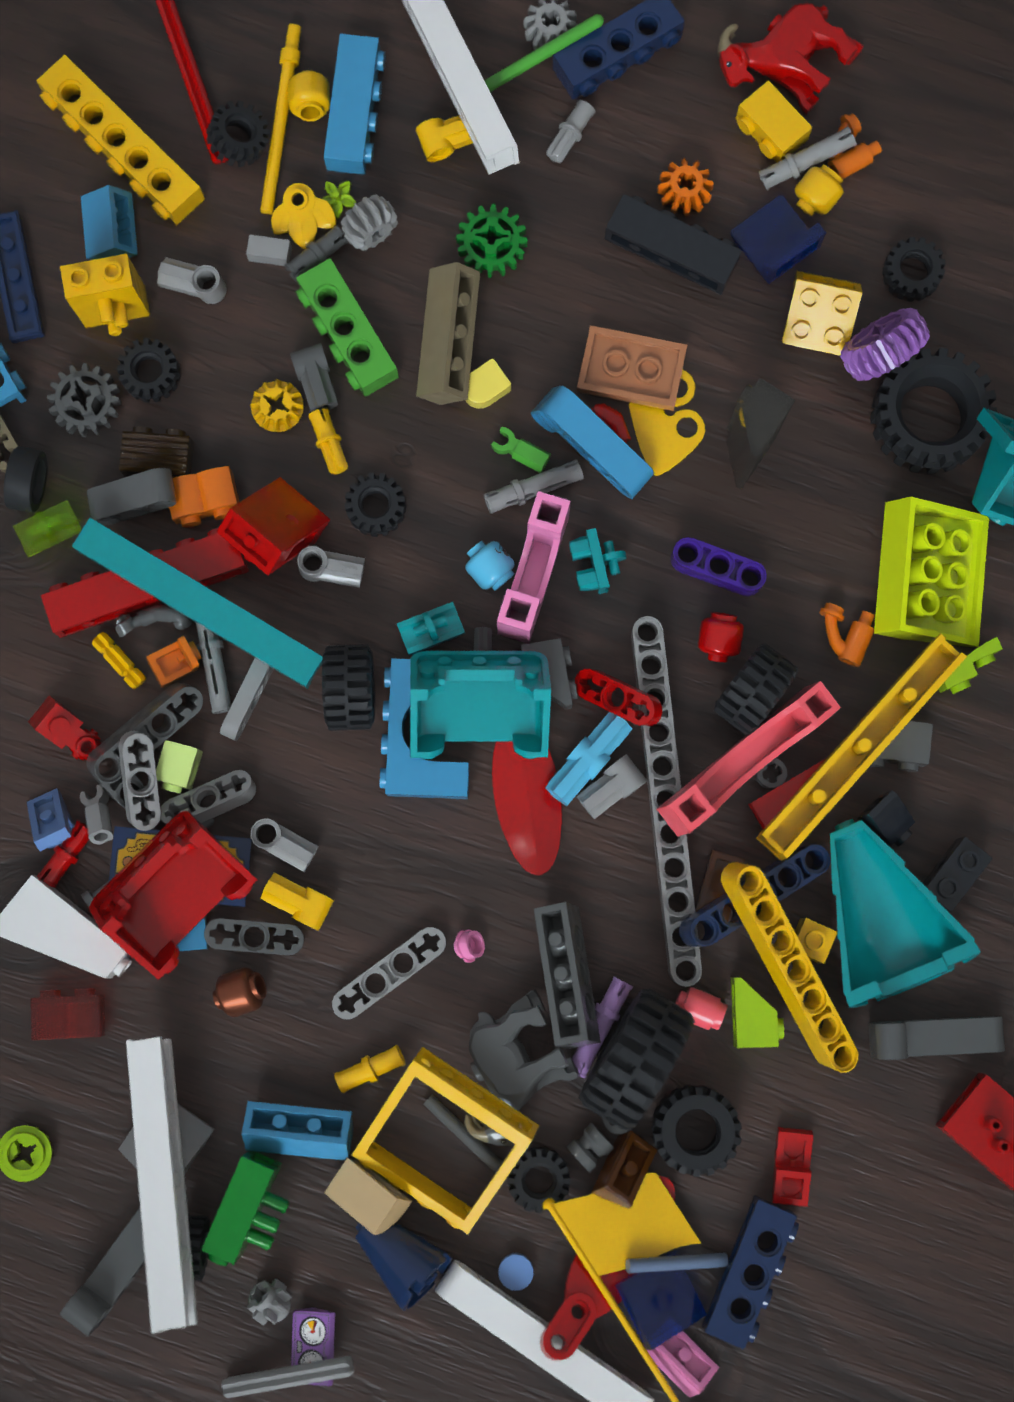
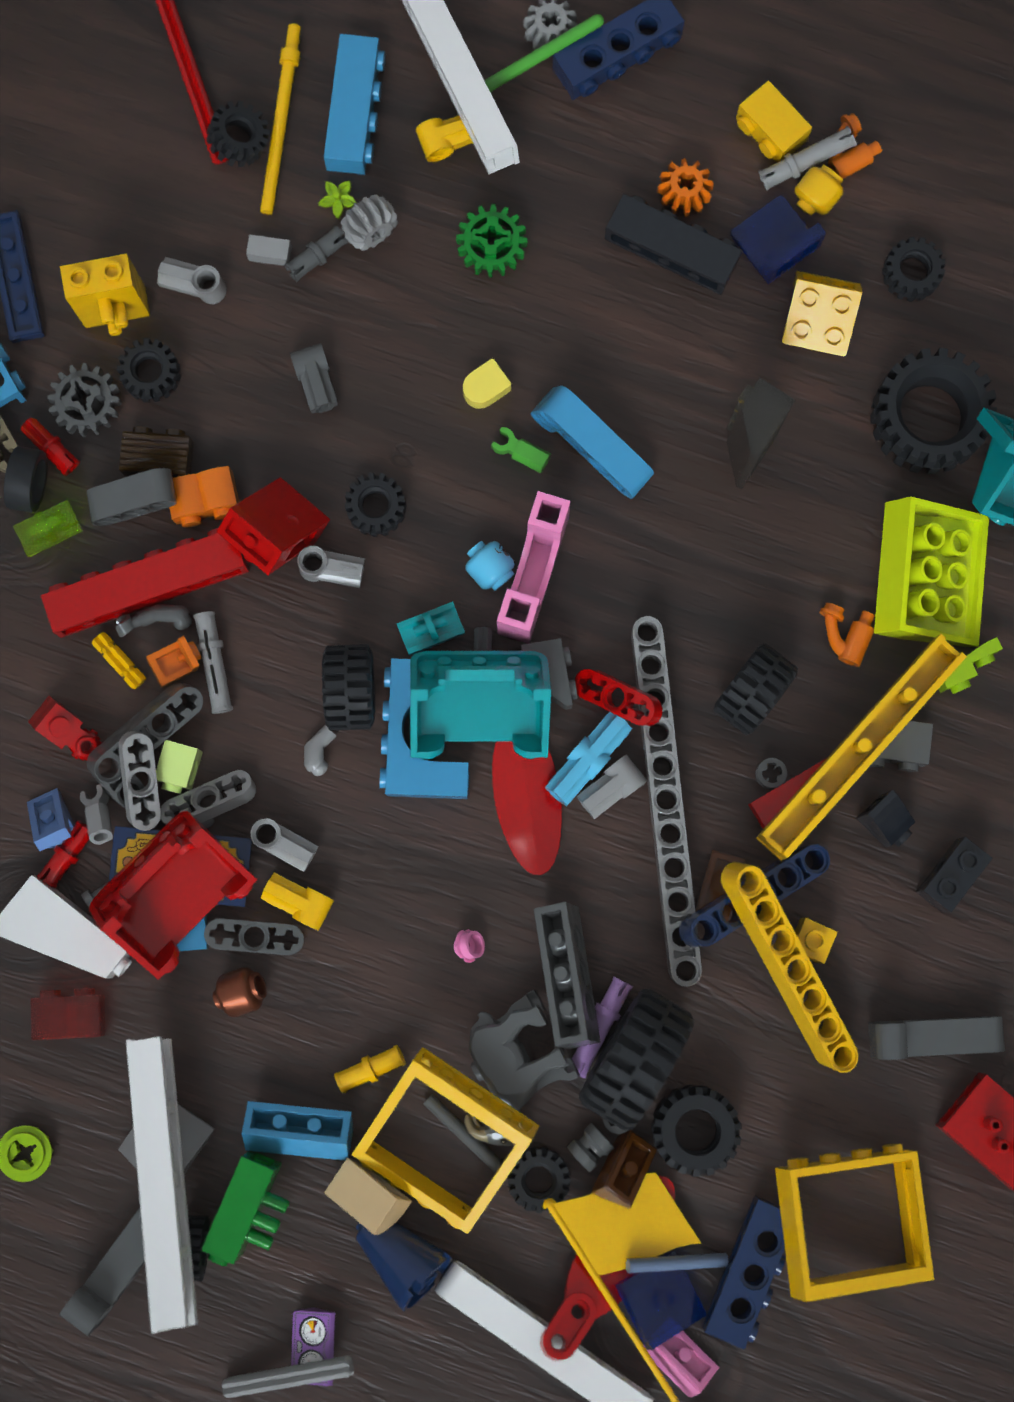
(50, 445): none -> red axle
(66, 80): yellow brick -> none
(108, 223): dark azure brick -> none
(198, 602): teal tile -> none
(246, 699): light grey beam -> none
(269, 1302): light grey gear -> none
(279, 420): yellow gear -> none
(304, 219): yellow plate -> none
(309, 95): yellow head -> none
(315, 751): none -> light grey arm
(325, 282): bright green brick -> none
(328, 441): yellow axle -> none
(387, 970): light grey beam -> none
(448, 333): dark tan brick -> none
(515, 1271): medium blue tile -> none
(519, 491): light grey pin -> none
(570, 131): light grey axle -> none
(595, 577): teal hips -> none
(613, 419): red arm -> none
(631, 368): nougat plate -> none
(658, 432): yellow piece -> none
(704, 1007): coral brick -> none
(720, 636): red head -> none
(734, 563): dark purple beam -> none
(736, 766): coral arch -> none
(753, 1018): lime slope -> none
(786, 52): red animal -> none
(792, 1166): red slope -> none
(885, 344): medium lavender gear -> none
(888, 920): teal cone -> none
(912, 1214): none -> yellow window

